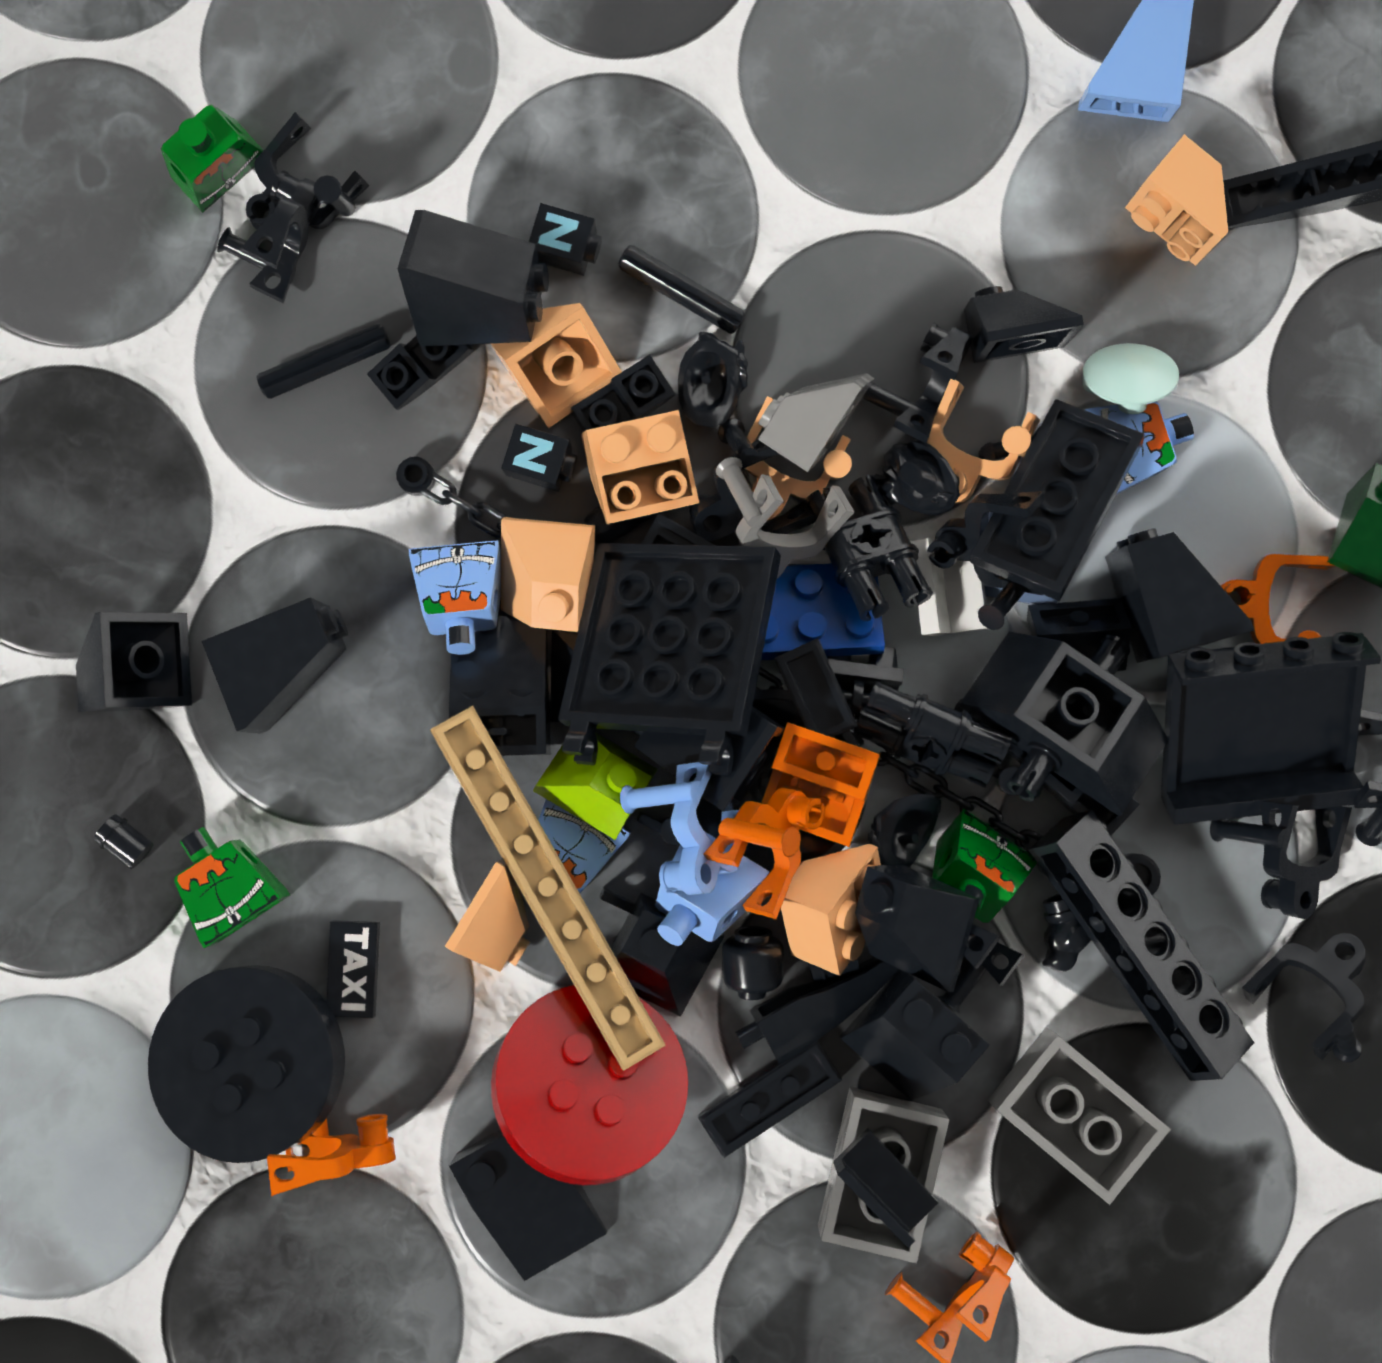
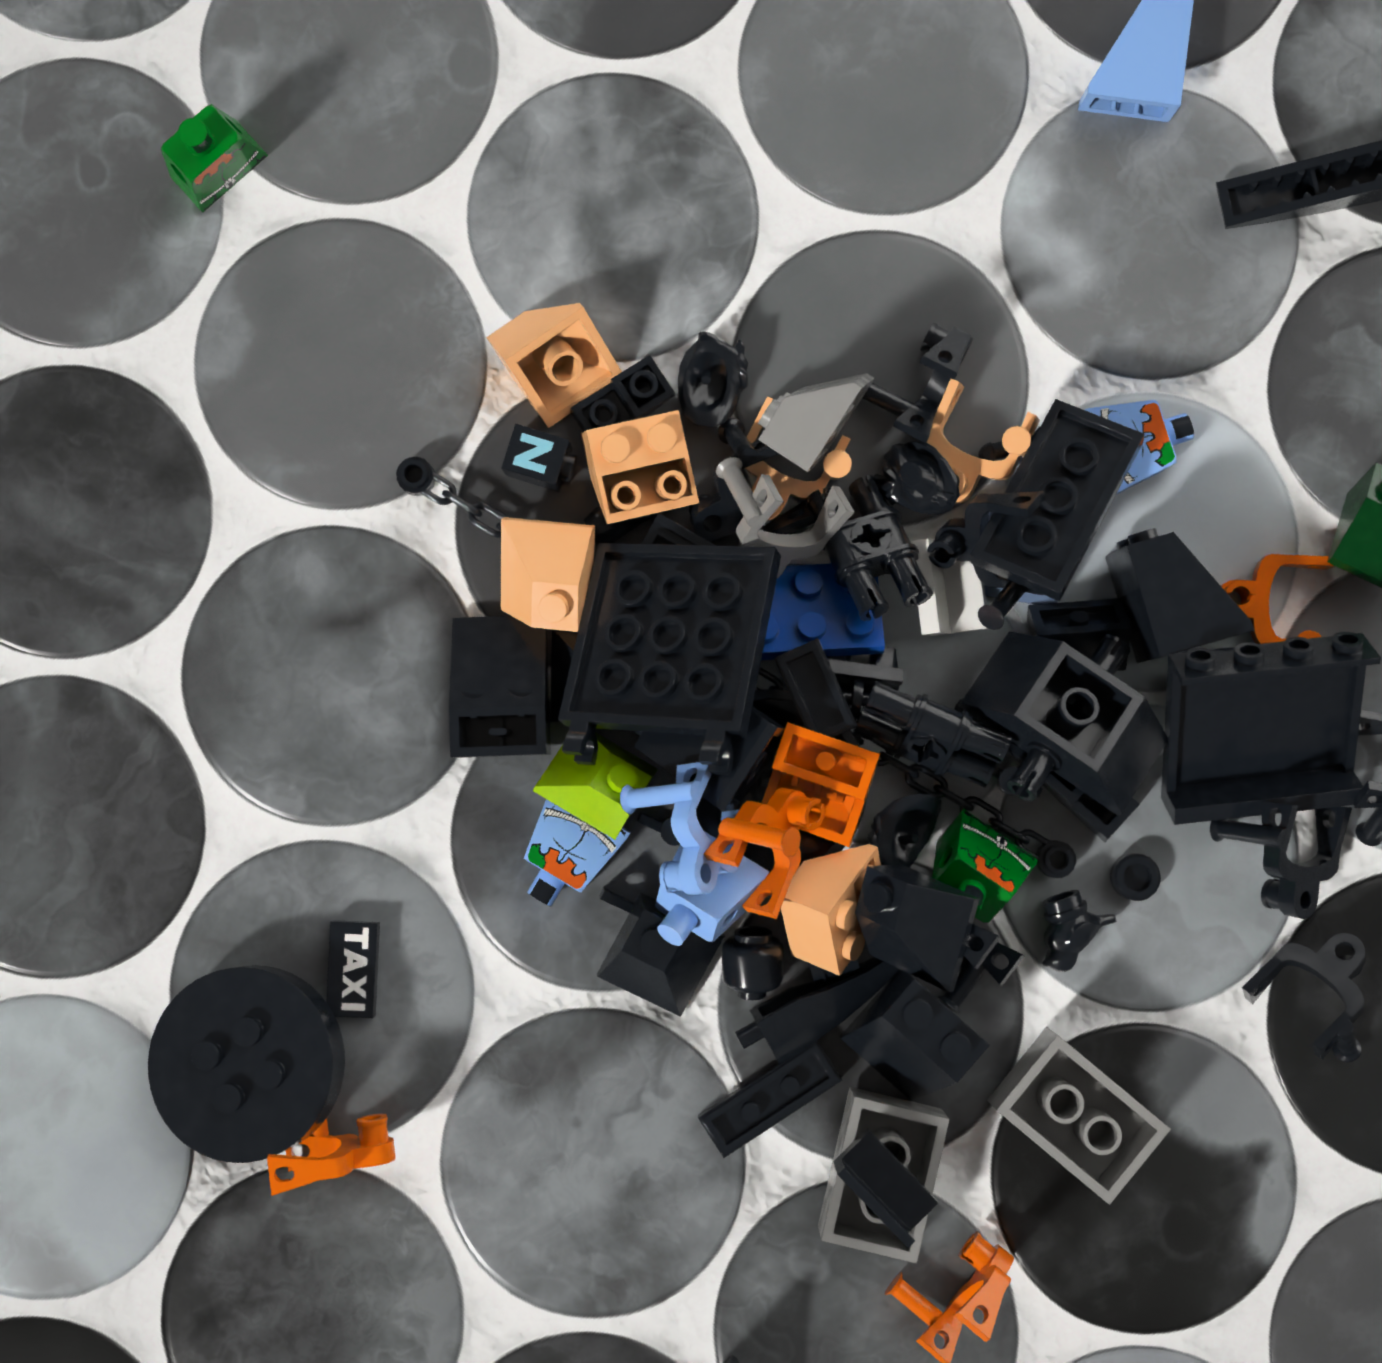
(123, 841): black piece -> none
(134, 662): black slope -> none
(224, 887): green torso -> none
(274, 661): black slope -> none
(285, 228): black piece -> none
(323, 361): black axle -> none
(326, 188): black piece -> none
(414, 369): black slope -> none
(458, 590): light blue torso -> none
(470, 283): black slope -> none
(493, 923): light nougat slope -> none
(524, 1210): black slope -> none
(547, 888): tan tile -> none
(565, 239): black brick -> none
(572, 1104): red brick -> none
(681, 289): black axle -> none
(1016, 324): black slope -> none
(1130, 376): light aqua dish -> none
(1142, 946): black brick -> none
(1183, 202): light nougat slope -> none

